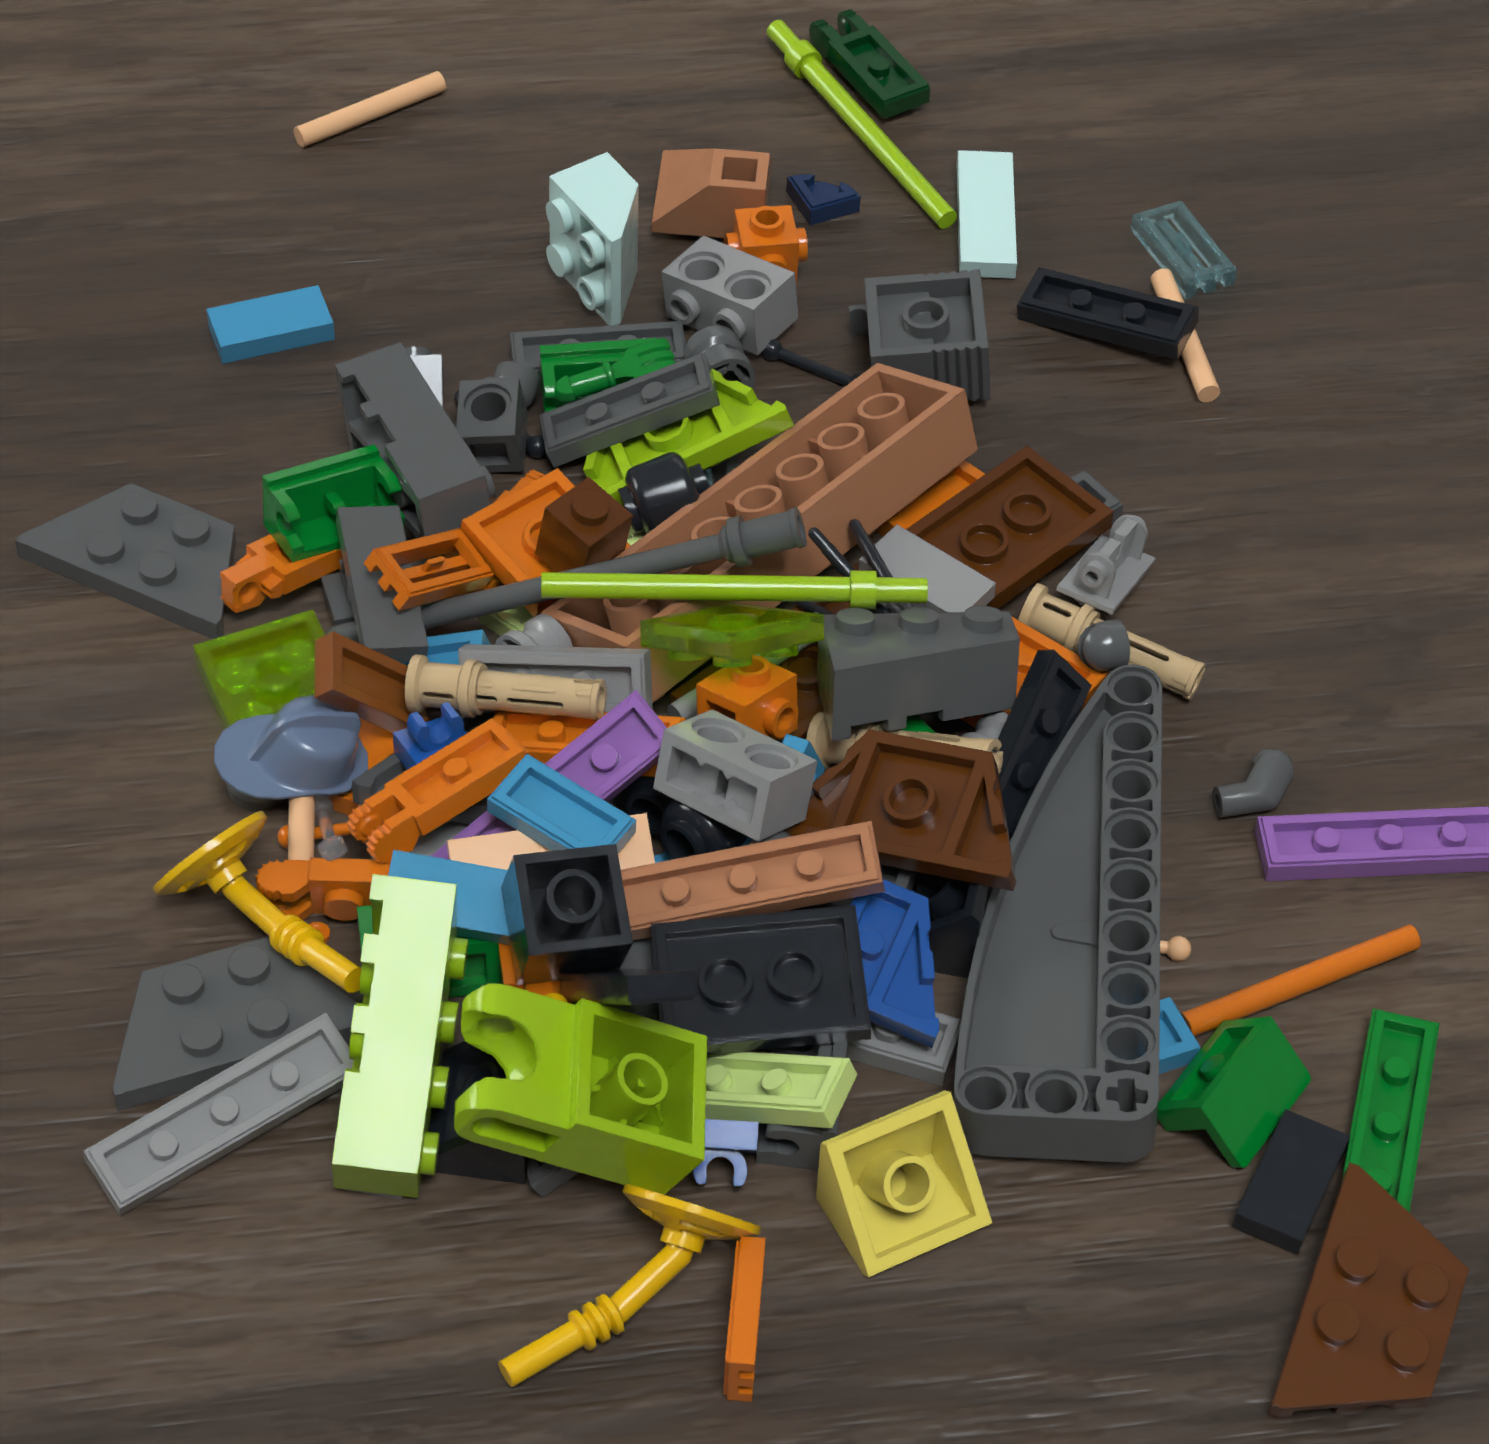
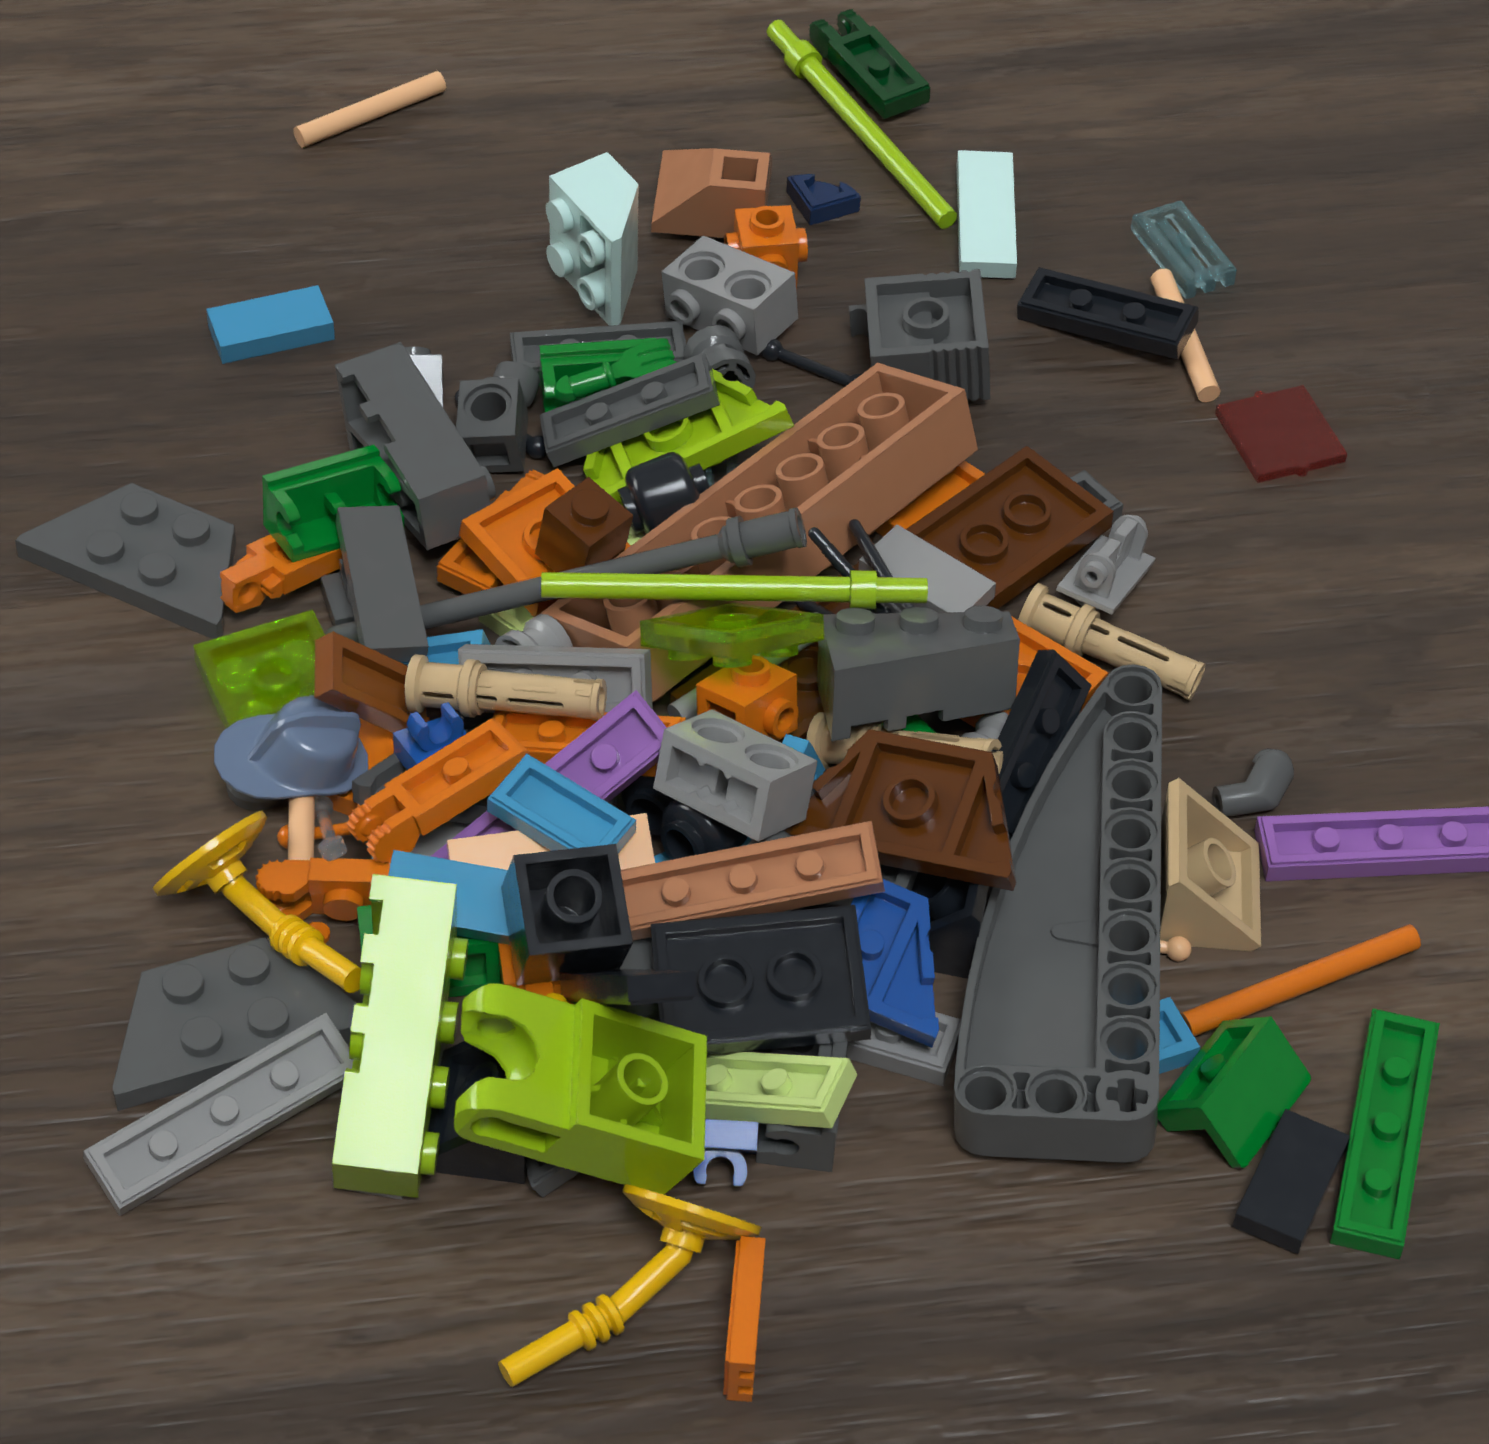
(438, 576): orange tile -> none
(901, 1184): light yellow slope -> none
(1104, 646): dark grey hinge -> none
(1207, 875): none -> tan slope
(1280, 433): none -> clear red piece
(1371, 1310): reddish brown wing -> none

